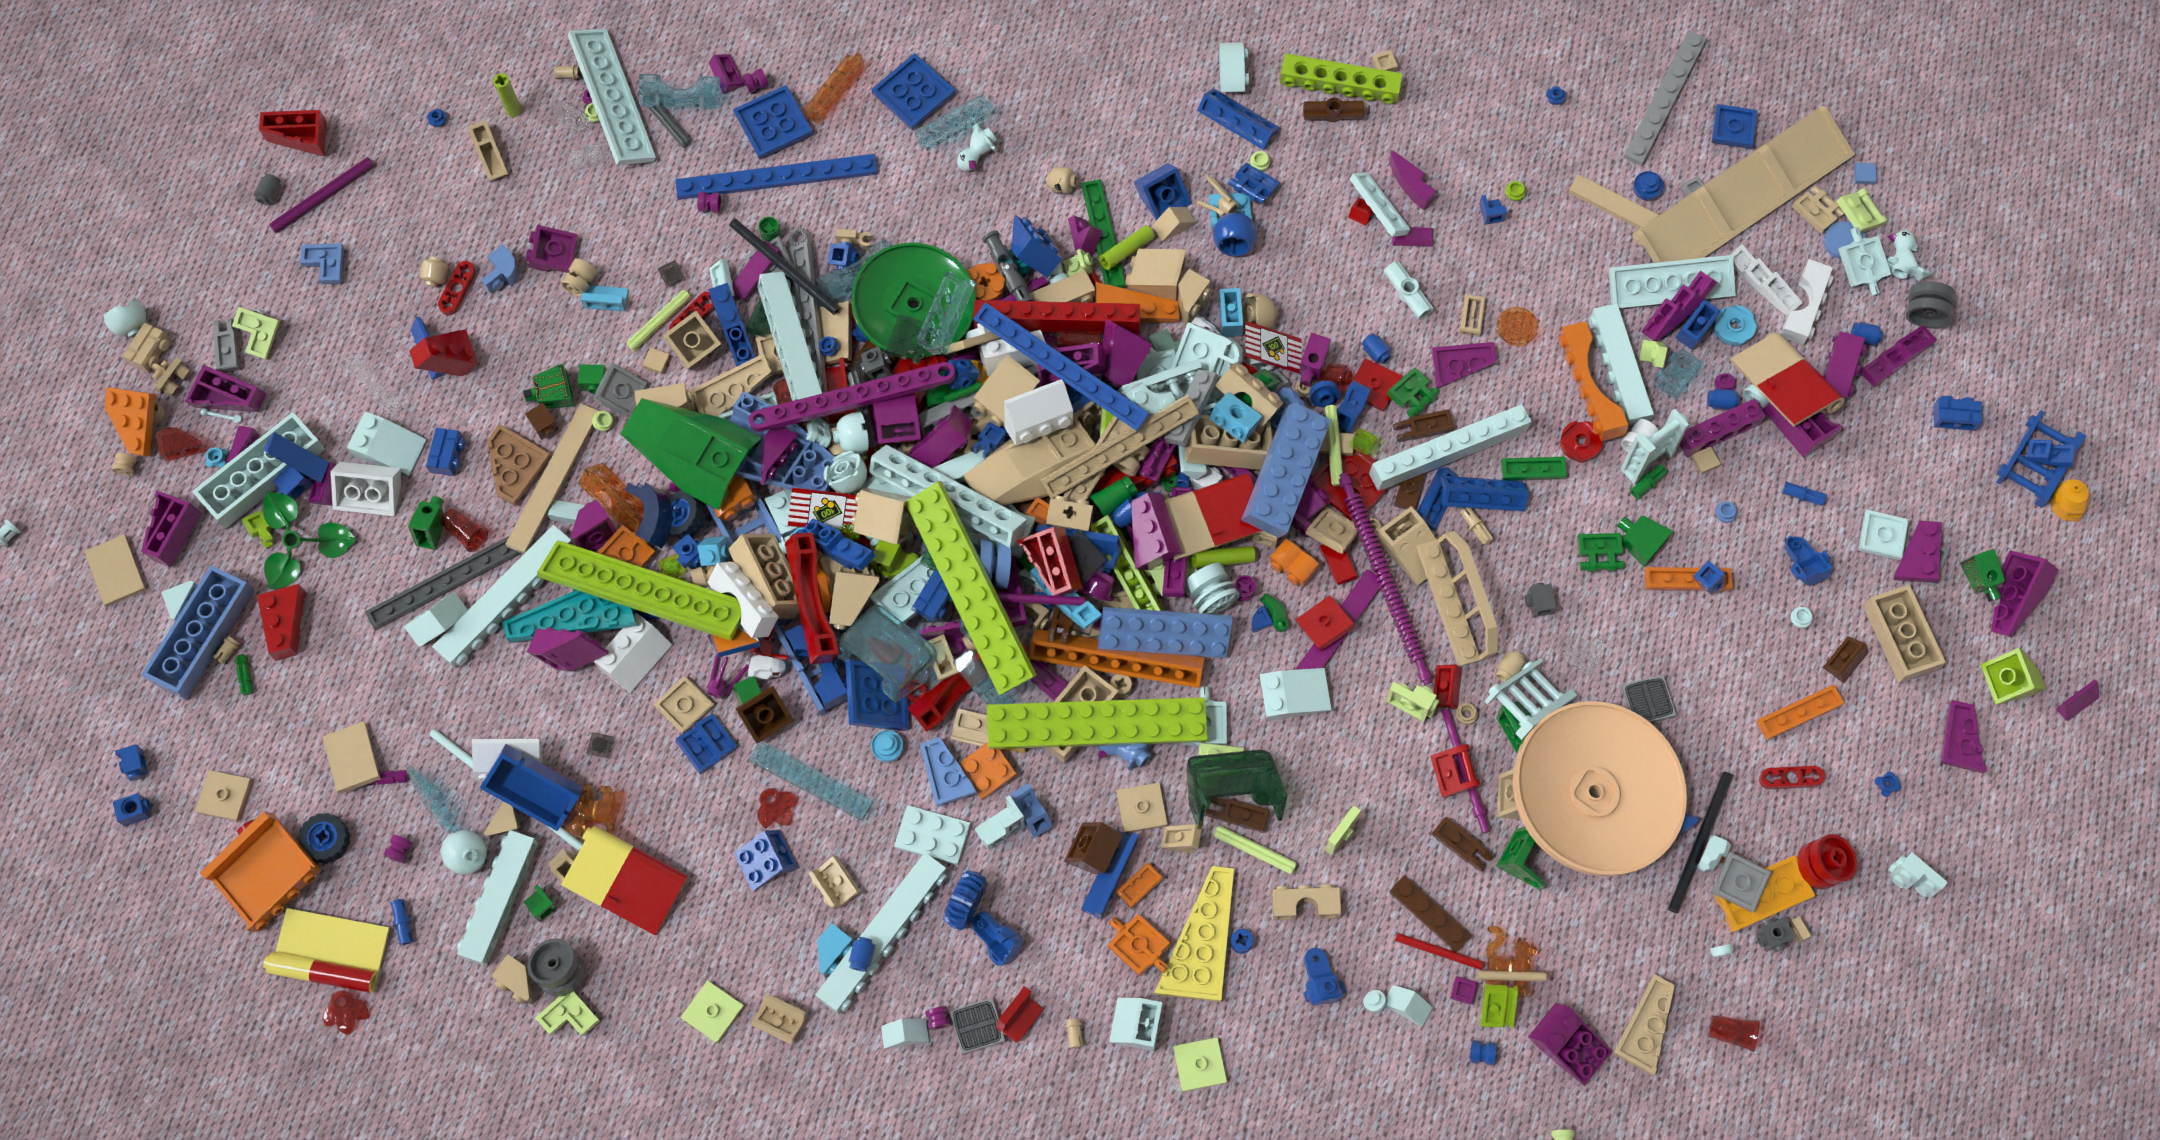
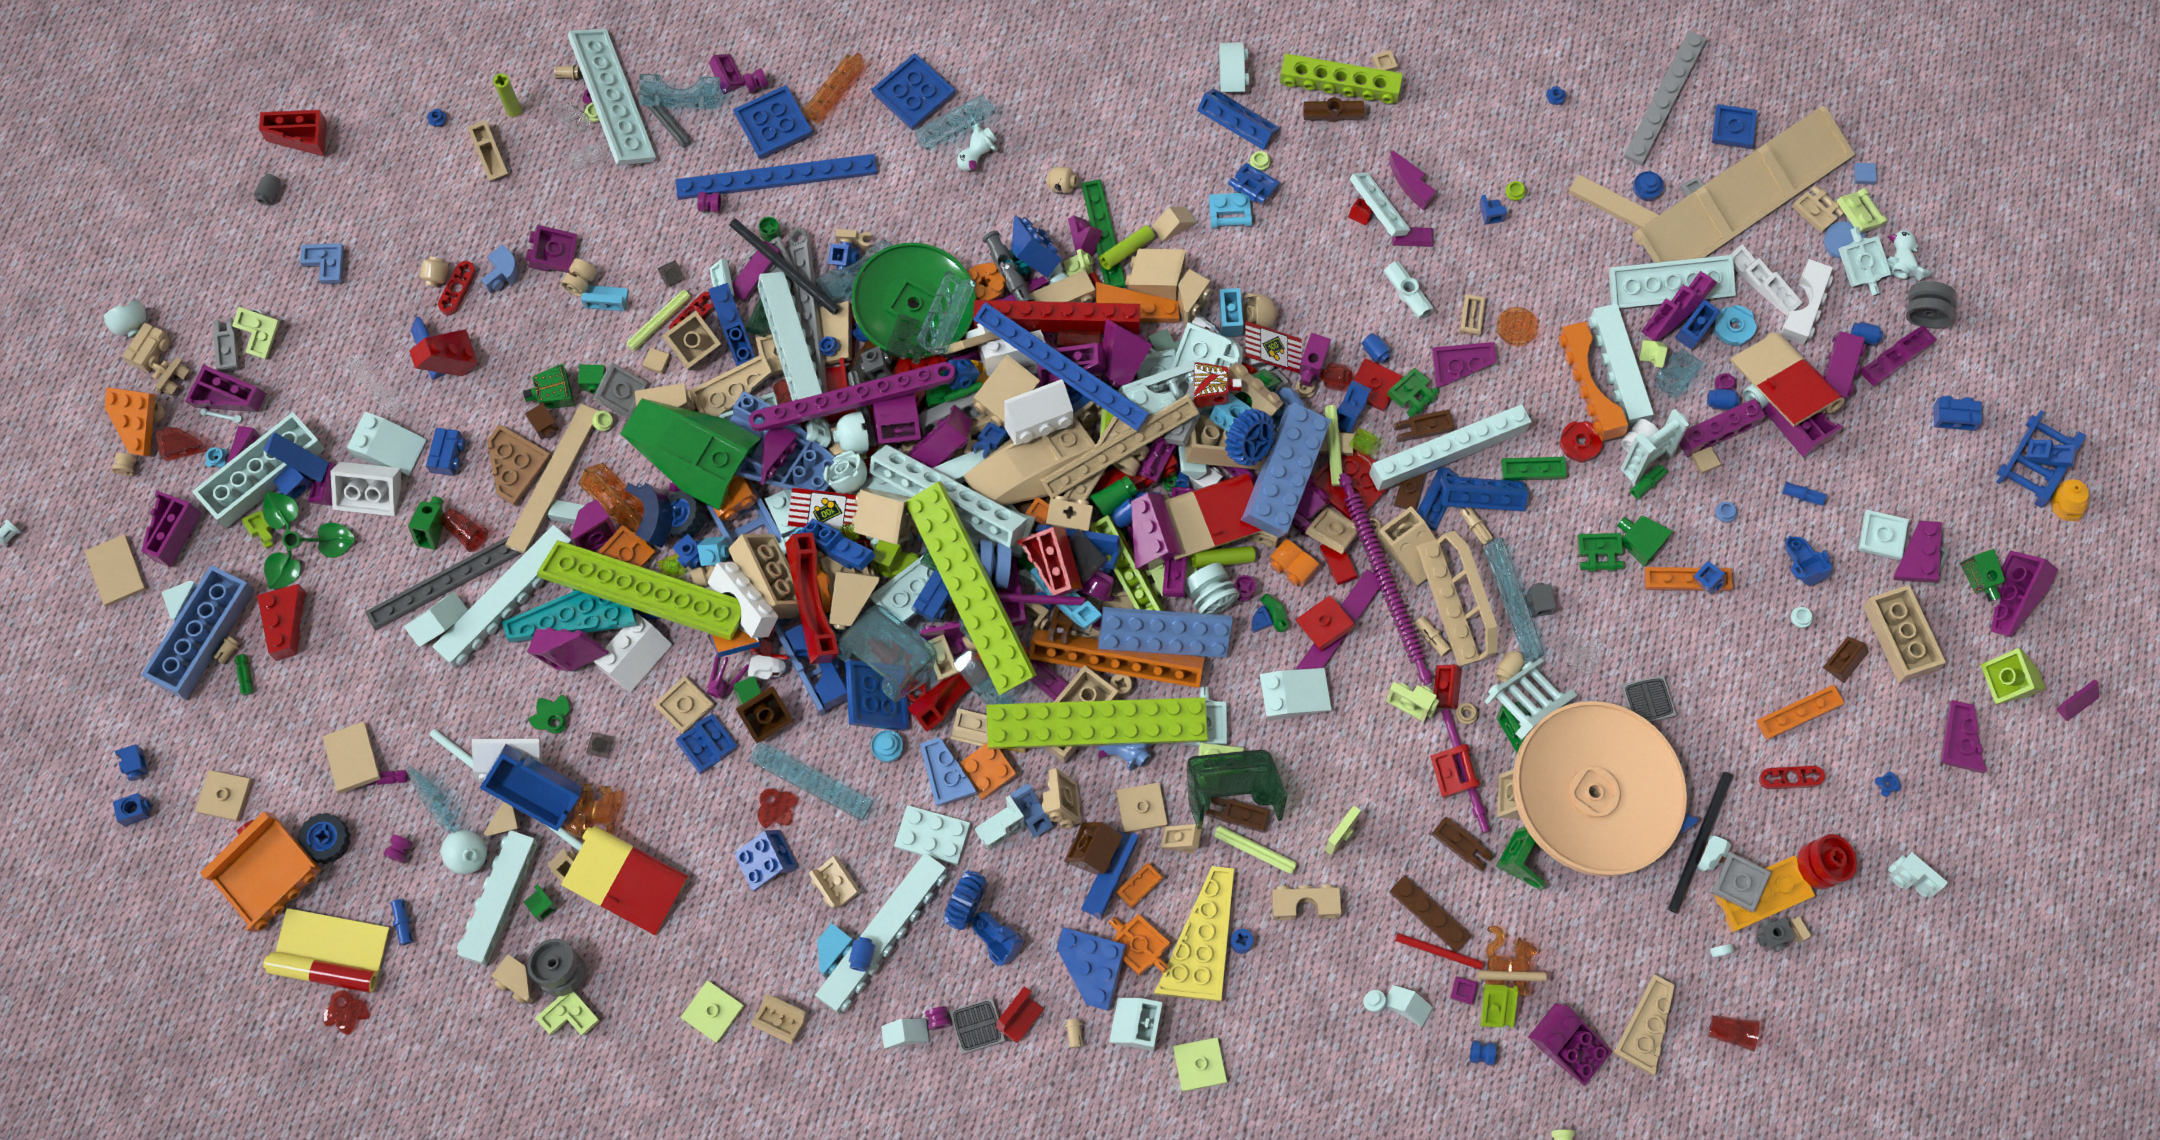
(321, 195): magenta axle -> none
(548, 713): none -> green plate
(1062, 800): none -> tan plate
(1092, 965): none -> blue plate
(1162, 190): blue slope -> none
(1213, 385): none -> torso
(1226, 203): tan plant -> none
(1235, 234): blue wheel -> none
(1250, 437): none -> blue gear
(1322, 984): blue piece -> none
(1324, 393): blue plate -> none
(1432, 636): none -> tan pin
(1514, 600): none -> clear light blue plate

